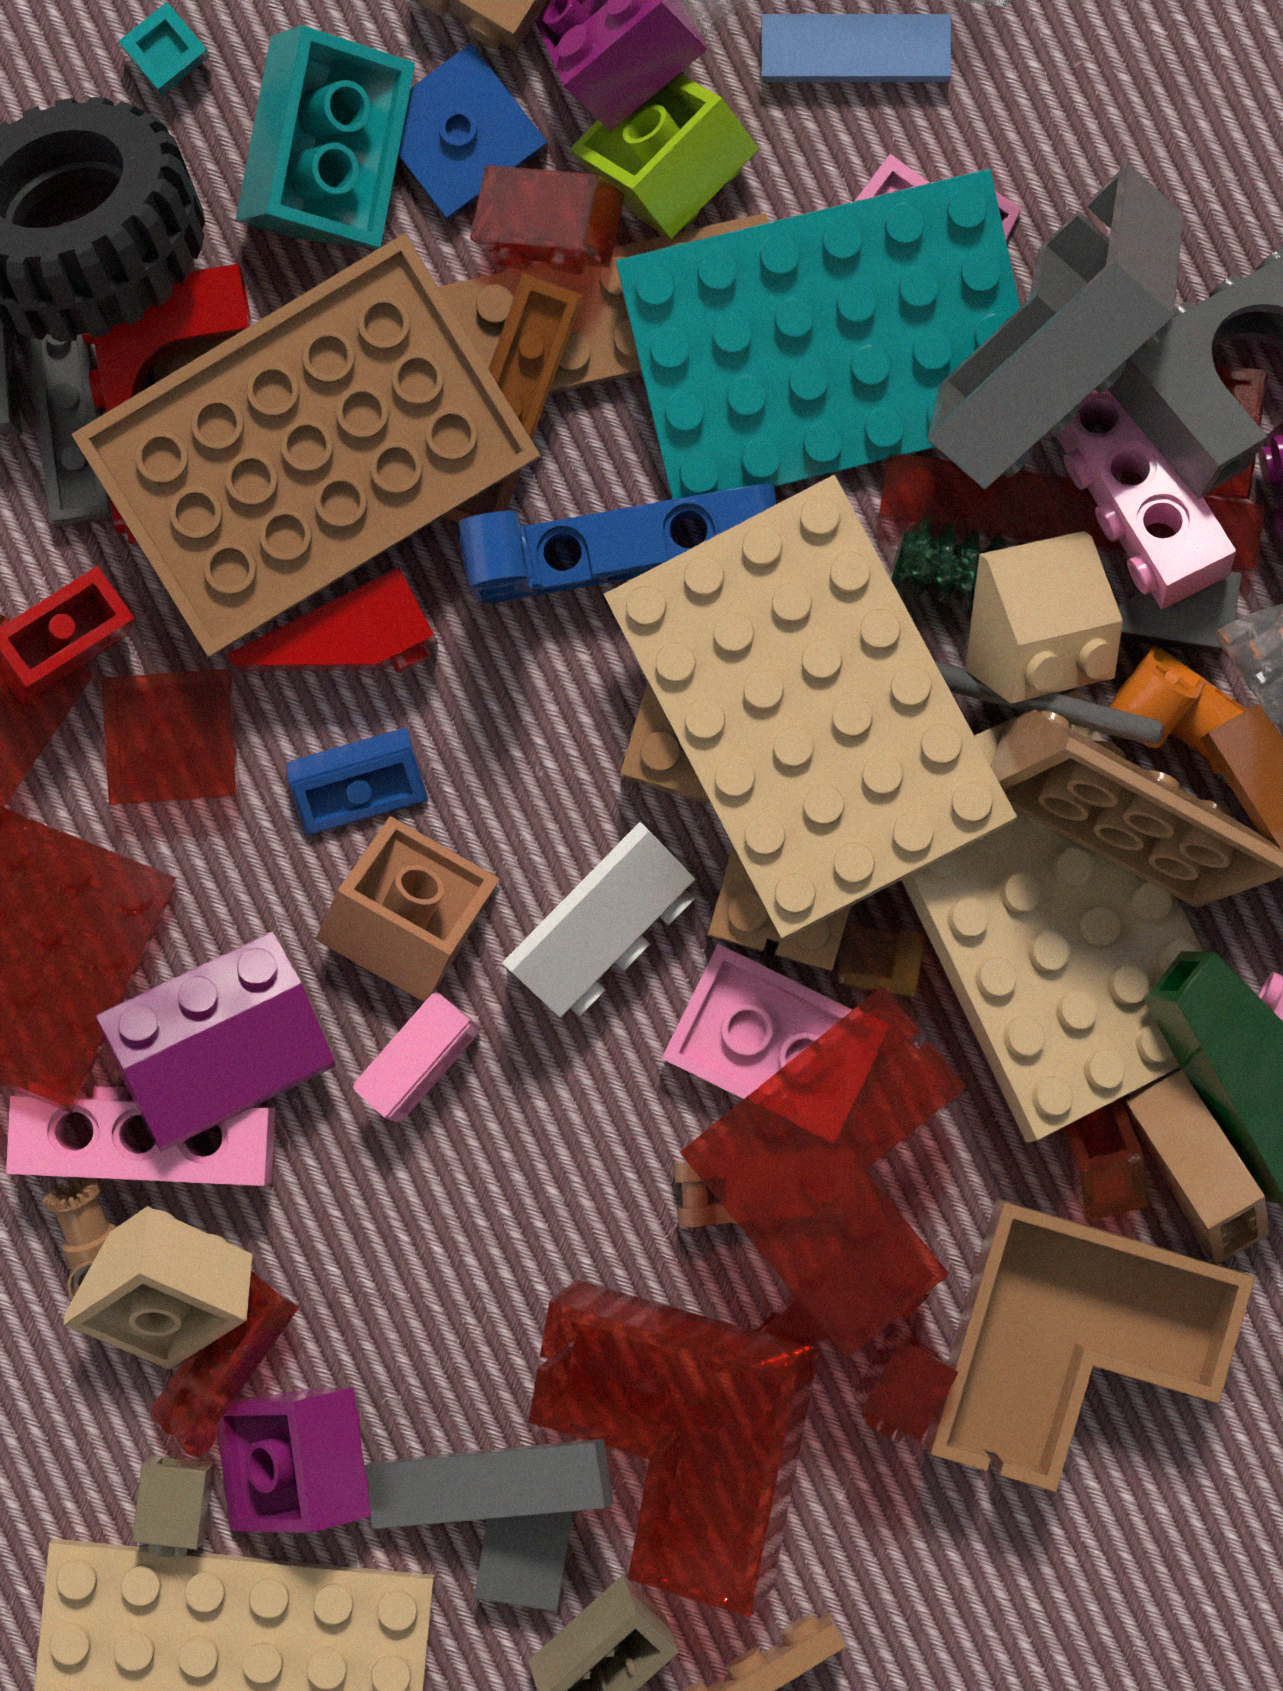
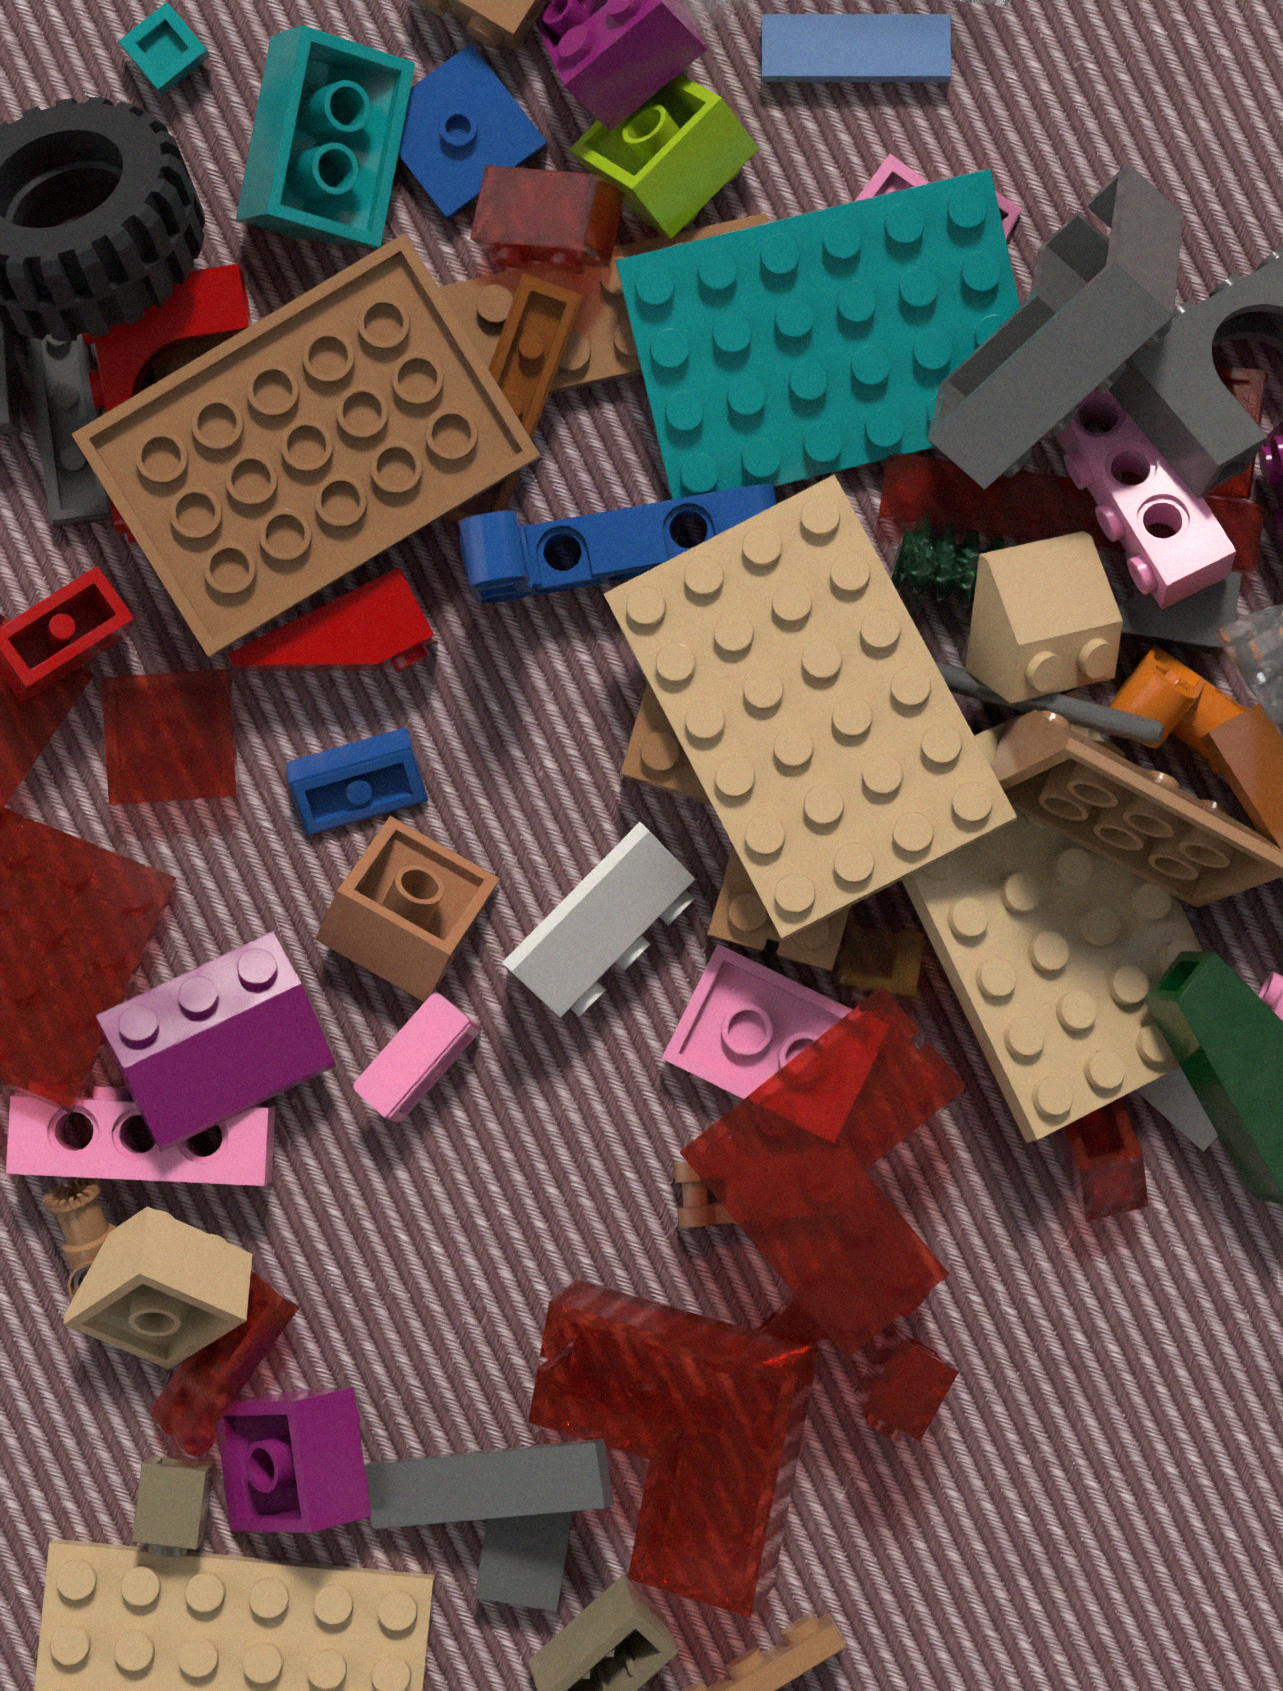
(1054, 1305): medium nougat piece -> none
(1199, 1166): medium nougat slope -> none

